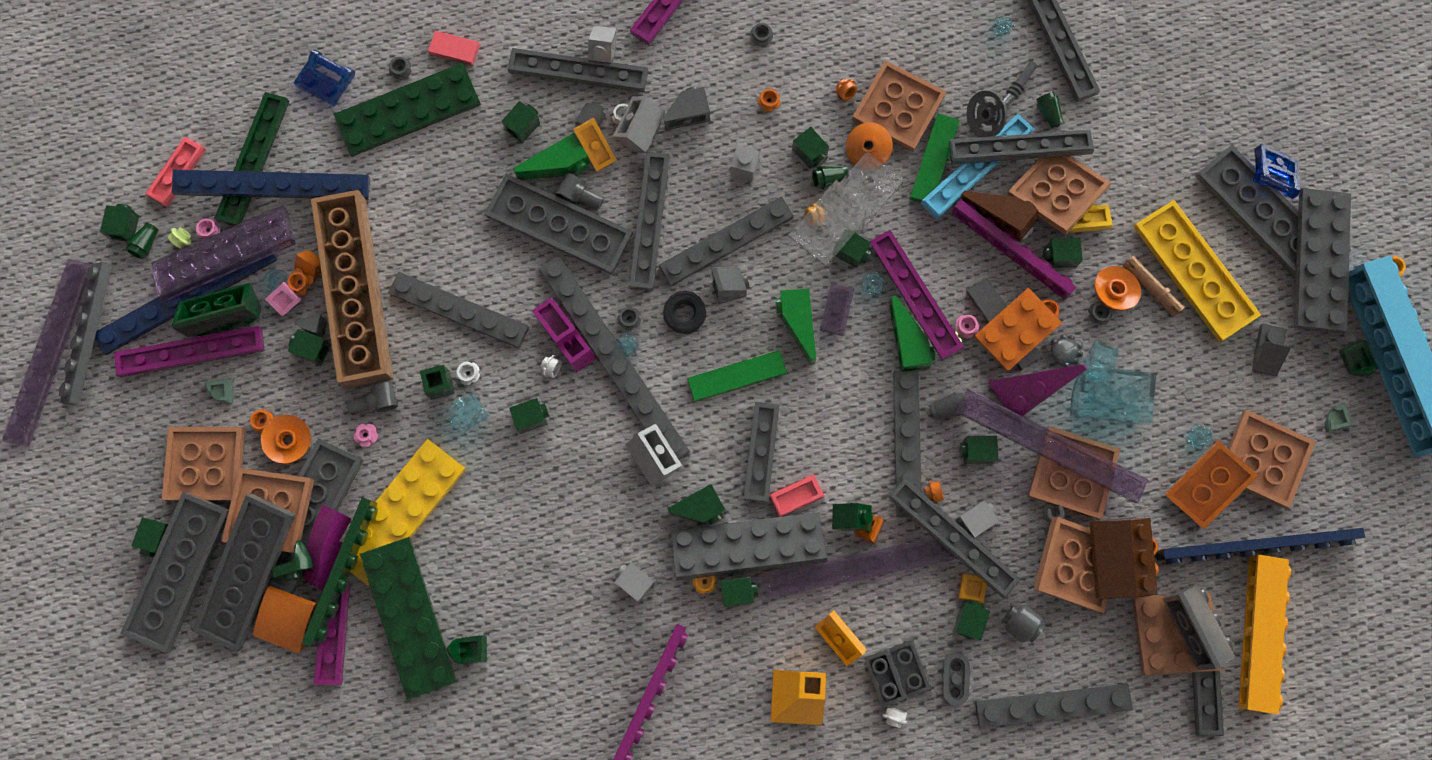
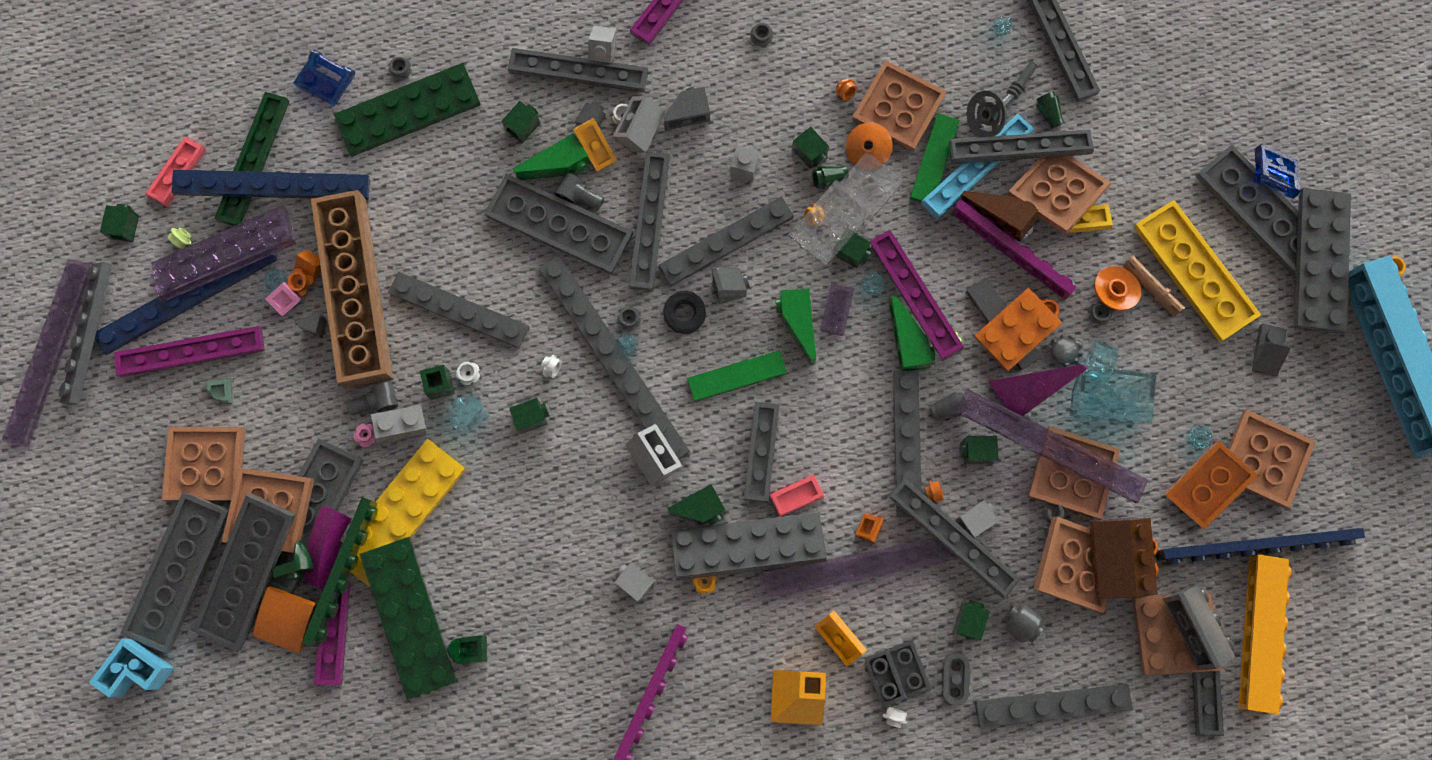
(130, 664): none -> medium azure brick
(142, 241): dark green cone -> none
(149, 536): dark green brick -> none
(204, 224): bright pink plate -> none
(217, 311): dark green slope -> none
(257, 416): orange plate -> none
(274, 437): orange dish -> none
(308, 347): dark green brick -> none
(398, 424): none -> light grey brick
(454, 48): coral tile -> none
(564, 334): magenta slope -> none
(738, 591): dark green brick -> none
(769, 94): orange plate -> none
(852, 517): dark green brick -> none
(969, 320): bright pink plate -> none
(972, 588): light orange tile -> none
(1063, 252): dark green brick -> none
(1338, 418): sand green tile -> none
(1359, 359): dark green plate -> none

